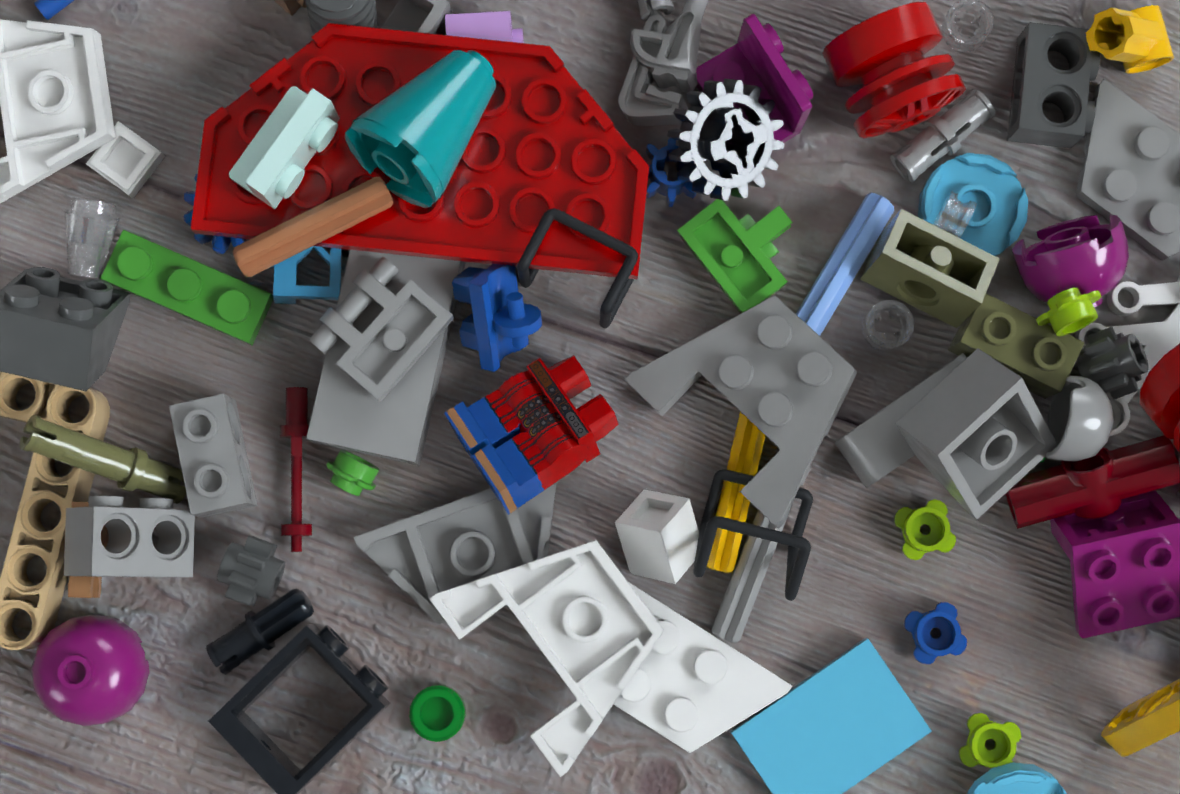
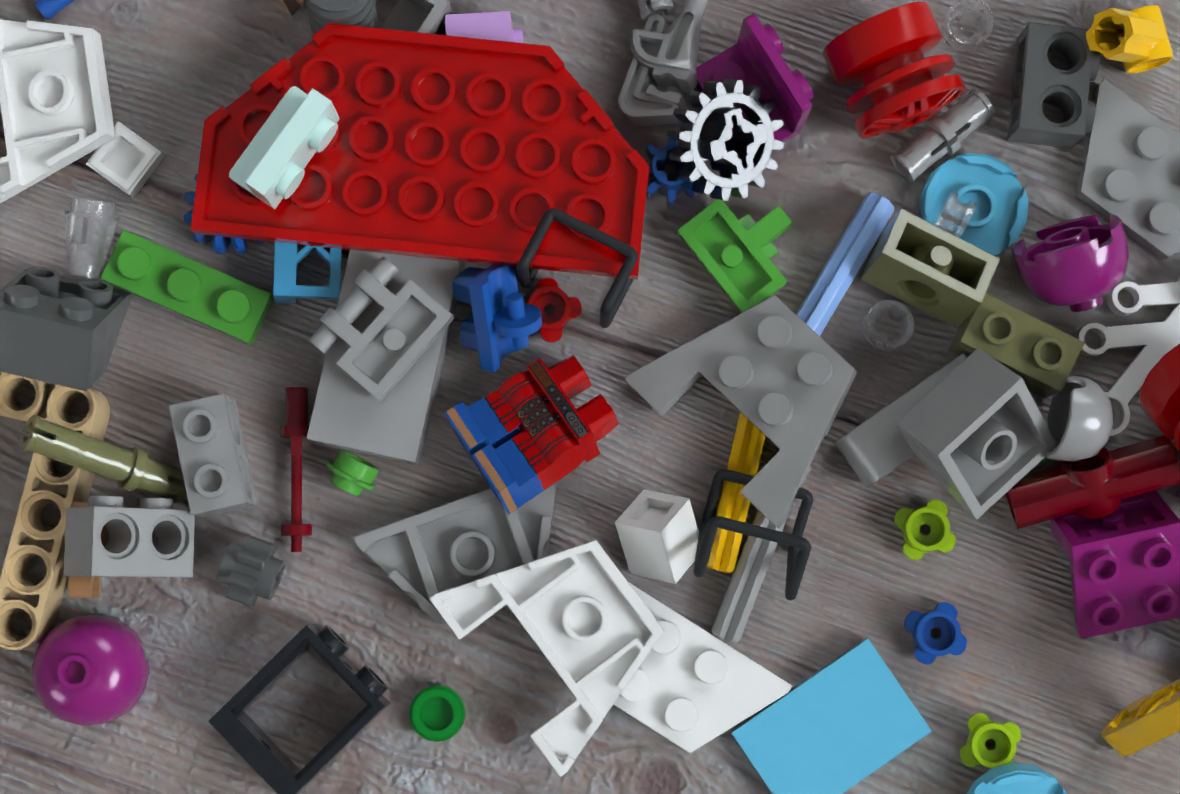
(259, 630): black axle -> none
(312, 227): nougat axle -> none
(424, 126): teal cone -> none
(565, 308): none -> red plate
(1070, 311): lime plate -> none
(1113, 362): dark grey gear -> none

